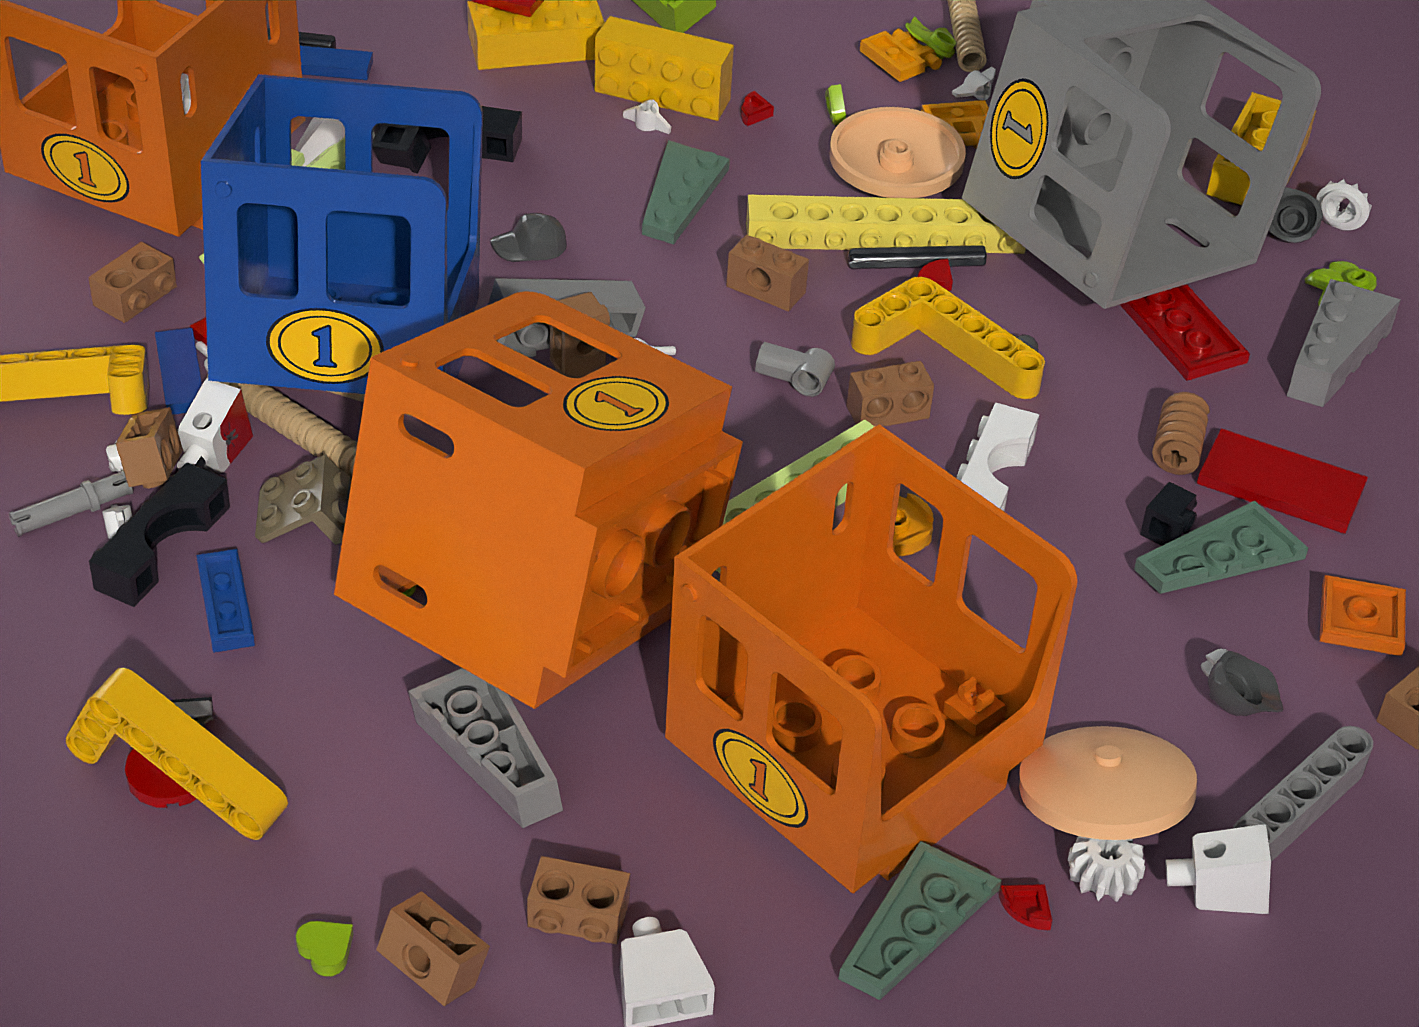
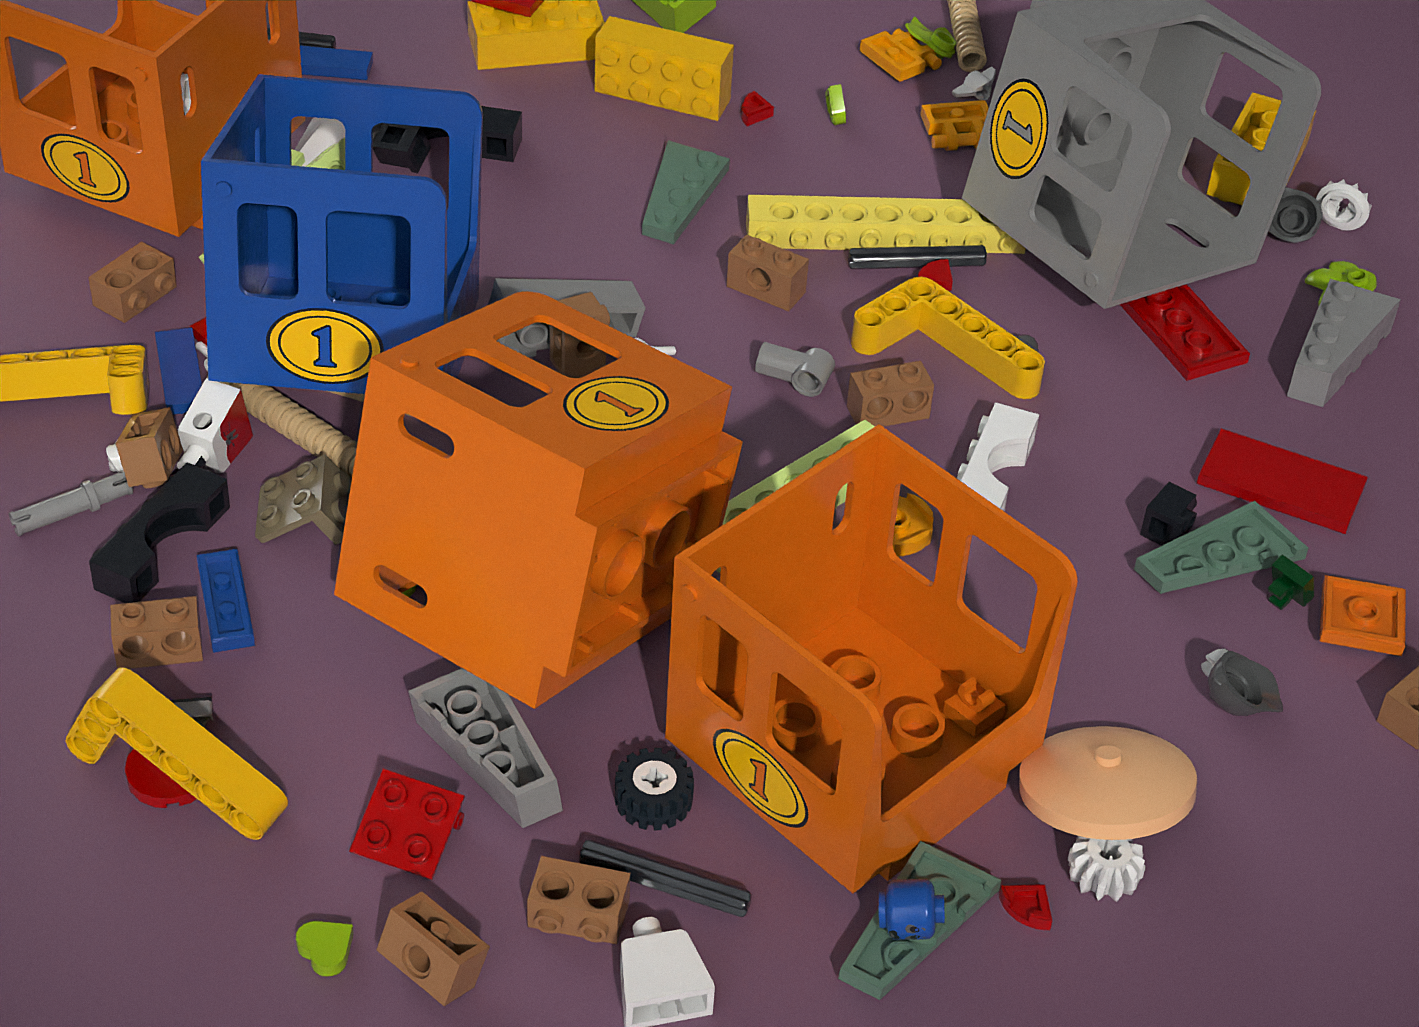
(115, 517): white piece -> none
(156, 632): none -> medium nougat brick
(408, 824): none -> red hinge
(533, 238): dark grey piece -> none
(638, 794): none -> black wheel
(647, 117): white piece -> none
(668, 878): none -> black axle
(897, 152): light nougat dish -> none
(910, 909): none -> blue head
(1181, 433): medium nougat piece -> none
(1226, 870): white torso -> none
(1290, 583): none -> dark green tile
(1311, 788): light grey beam -> none

